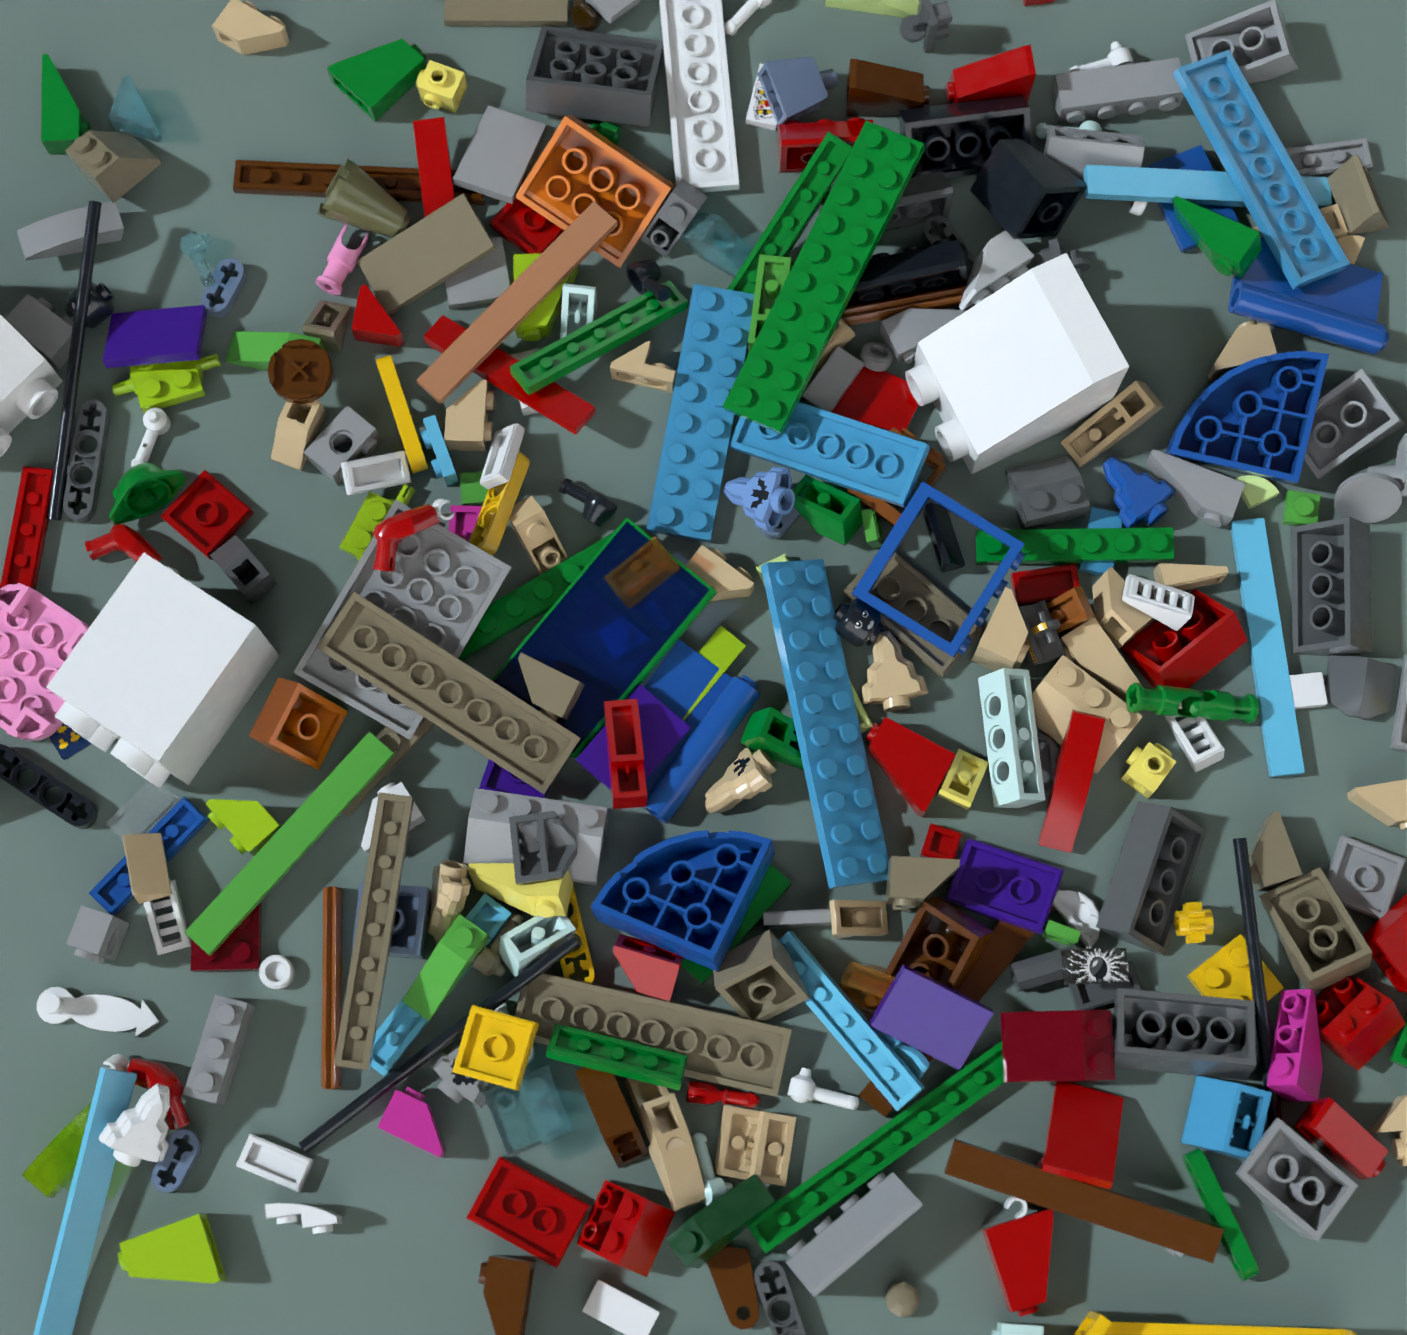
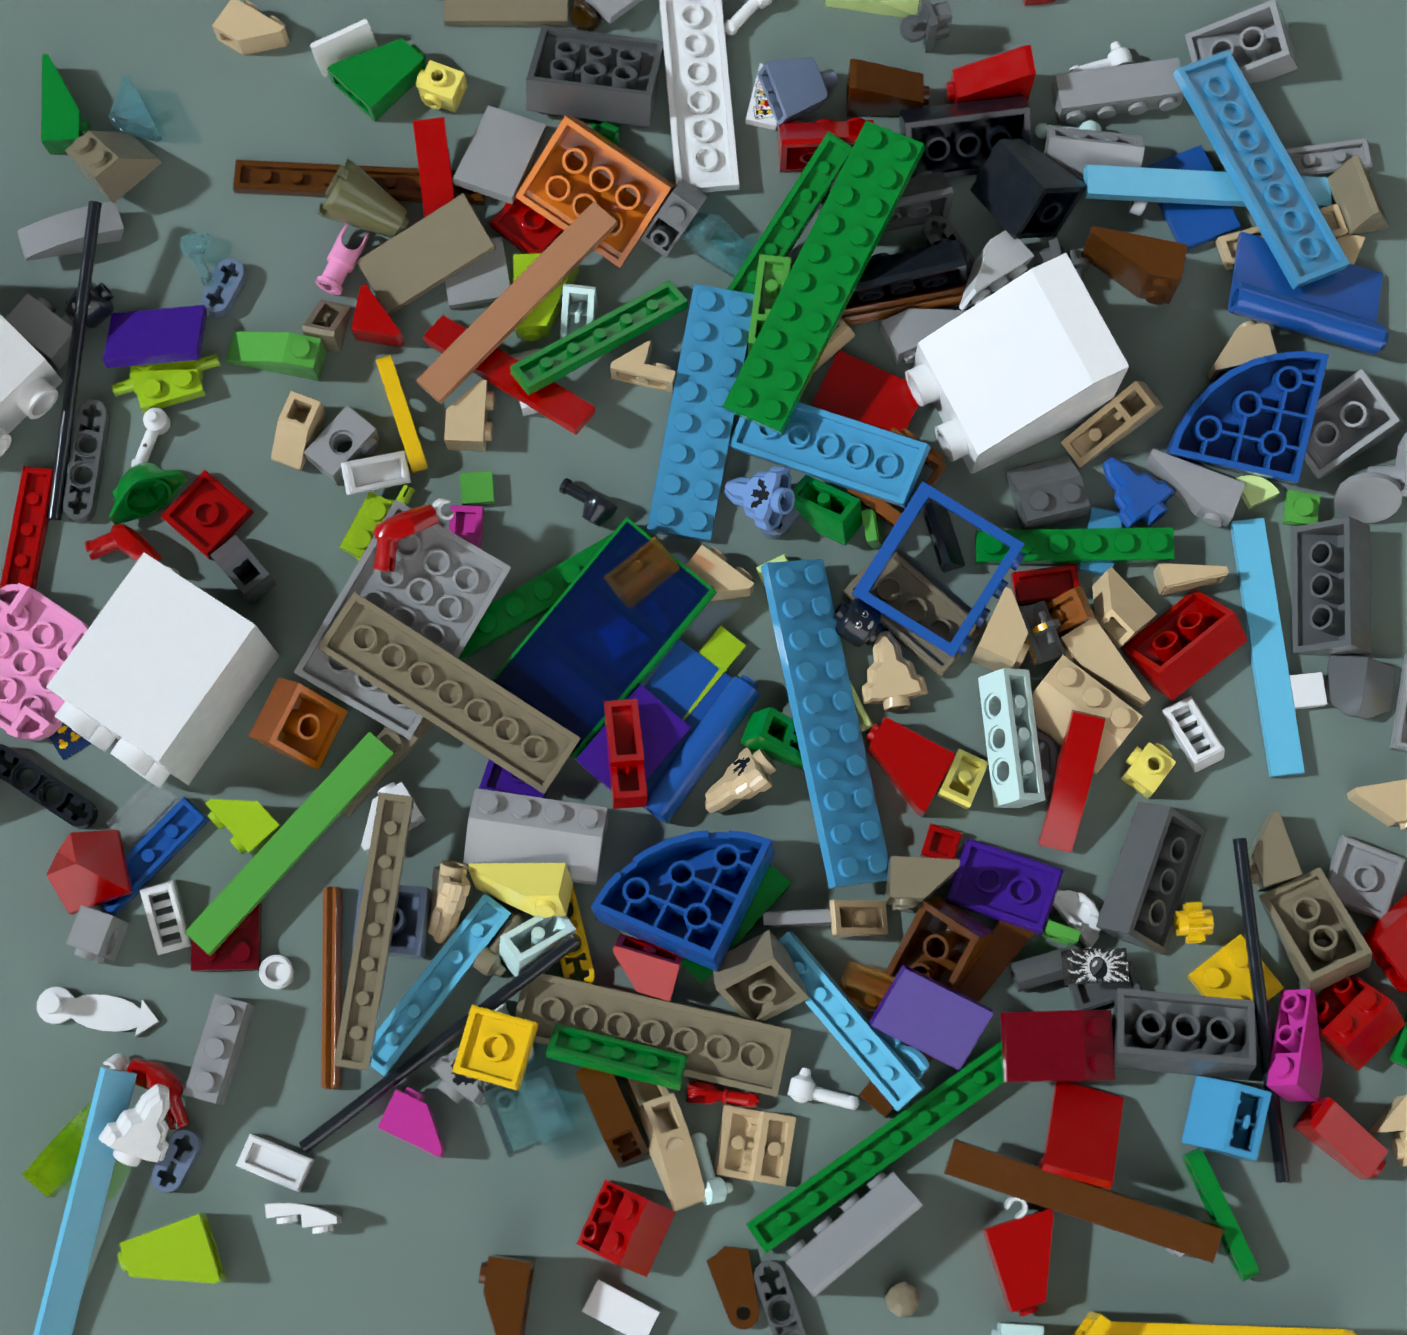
(90, 869): none -> red slope
(147, 866): tan slope -> none
(300, 371): reddish brown tile -> none
(343, 45): none -> white slope
(433, 439): medium azure plate -> none
(446, 967): bright green slope -> none
(498, 508): yellow beam -> none
(502, 456): white tile -> none
(528, 1212): red tile -> none
(537, 535): tan slope -> none
(541, 847): dark grey slope -> none
(550, 688): dark tan slope -> none
(645, 277): black bar -> none
(720, 1222): dark green slope -> none
(833, 380): light grey tile -> none
(876, 356): light grey tile -> none
(1139, 263): none -> reddish brown slope
(1167, 604): white slope -> none
(1208, 704): green piece -> none
(1223, 241): green slope -> none
(1296, 1181): light grey slope -> none

